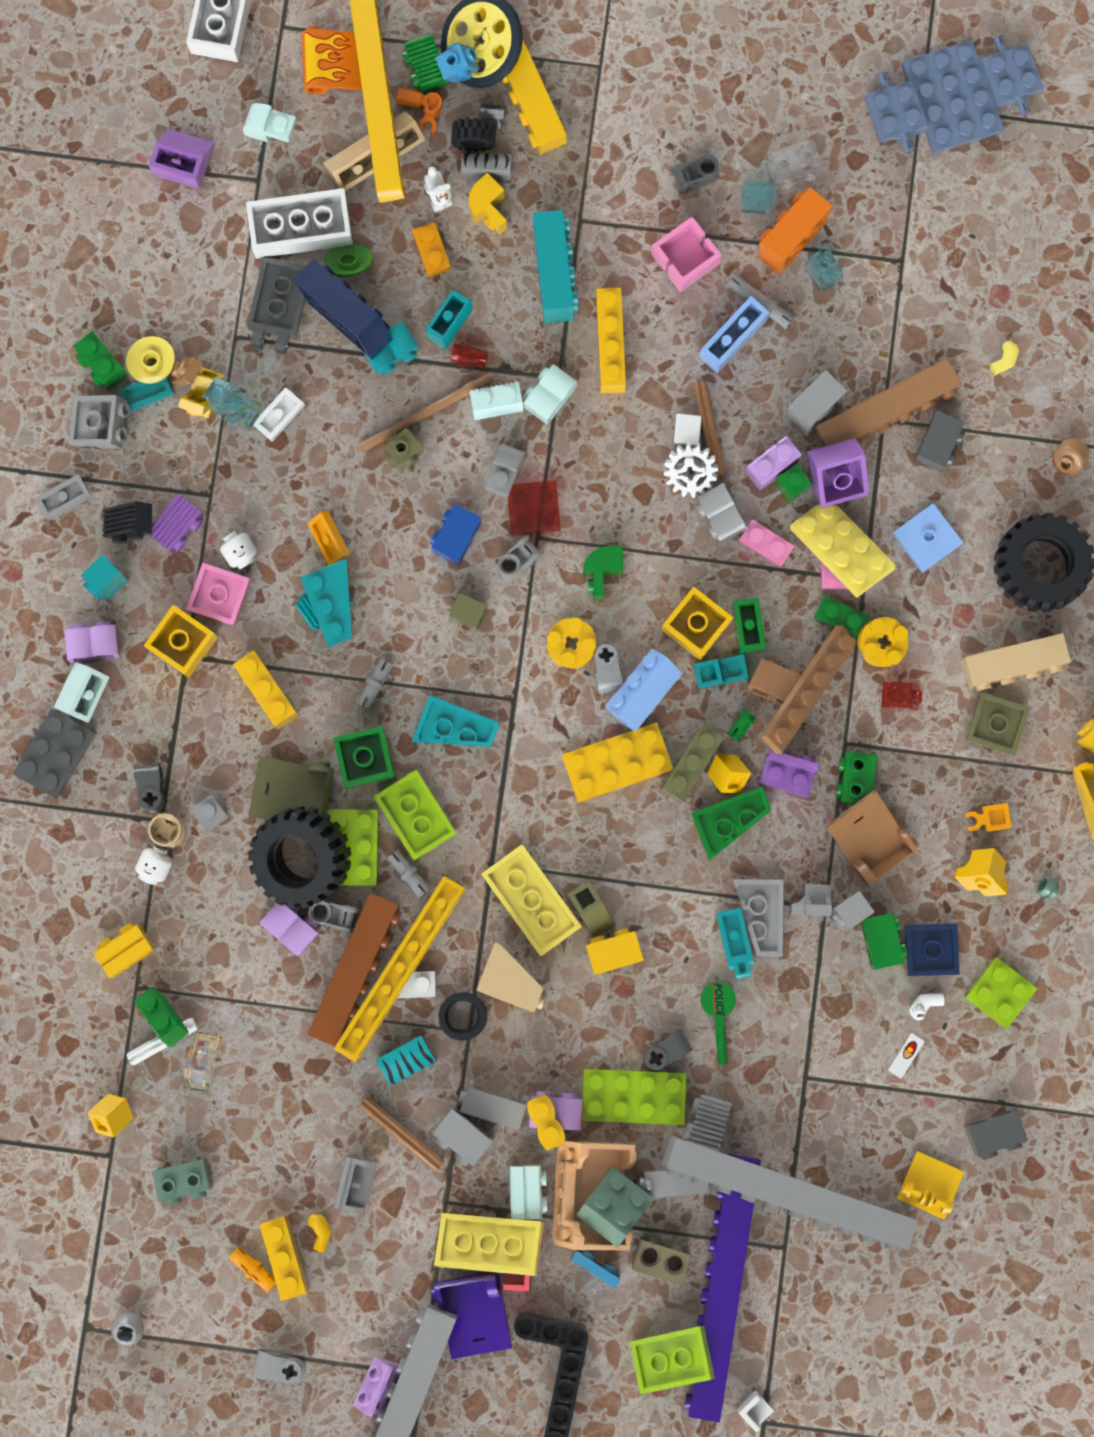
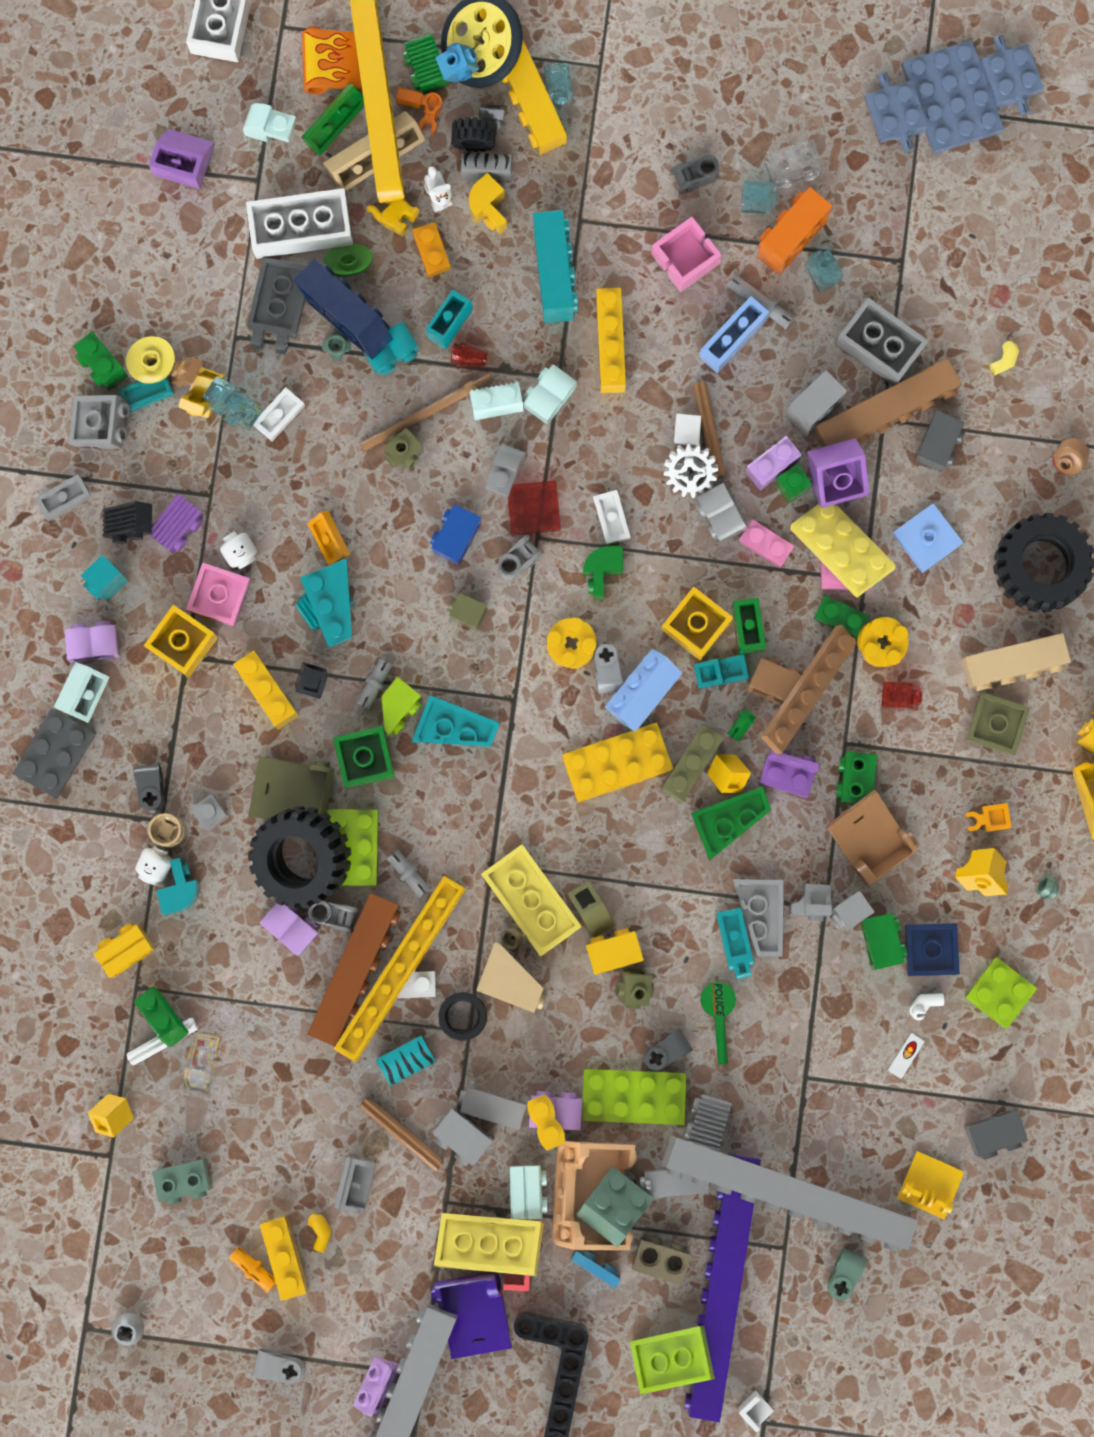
(183, 894): none -> teal brick
(311, 680): none -> black brick
(334, 120): none -> green plate
(336, 339): none -> sand green plate
(394, 214): none -> yellow animal
(397, 704): none -> lime slope
(415, 815): lime plate -> none
(508, 940): none -> dark tan plate
(558, 83): none -> clear light blue brick
(611, 517): none -> white plate
(634, 987): none -> olive brick
(847, 1269): none -> sand green piece
(881, 342): none -> light grey brick

